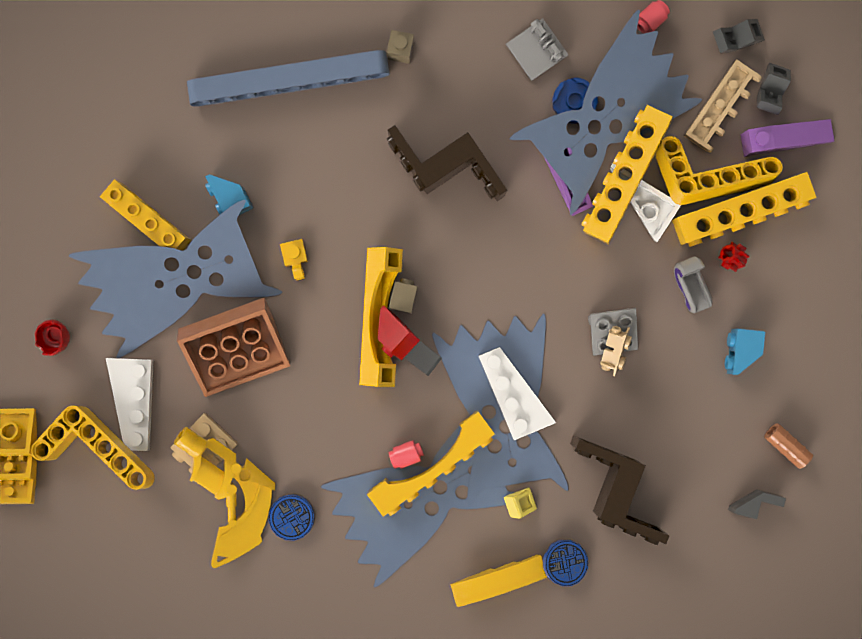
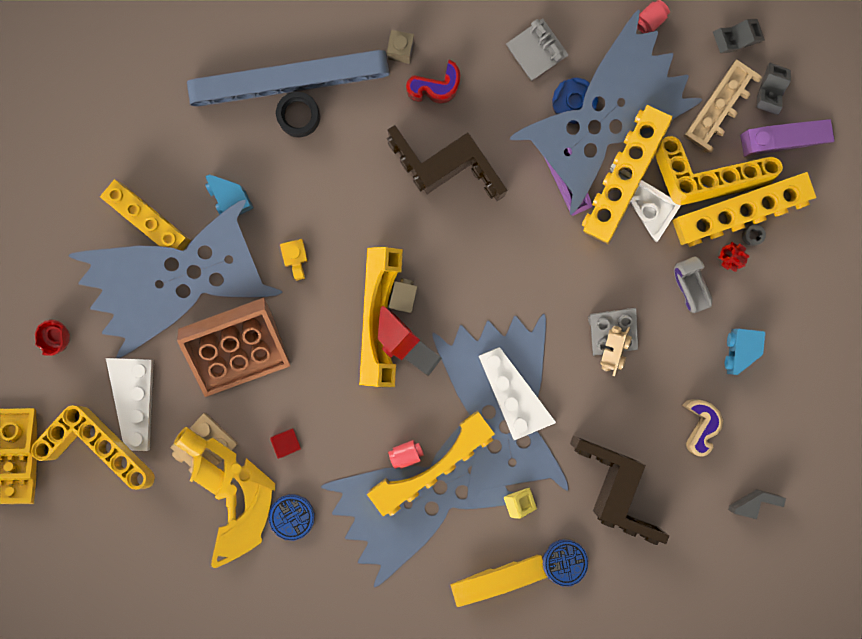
(285, 443): none -> red slope
(295, 97): none -> black tyre
(435, 90): none -> red animal
(706, 428): none -> tan animal
(762, 235): none -> dark grey bush
(788, 446): nougat axle -> none

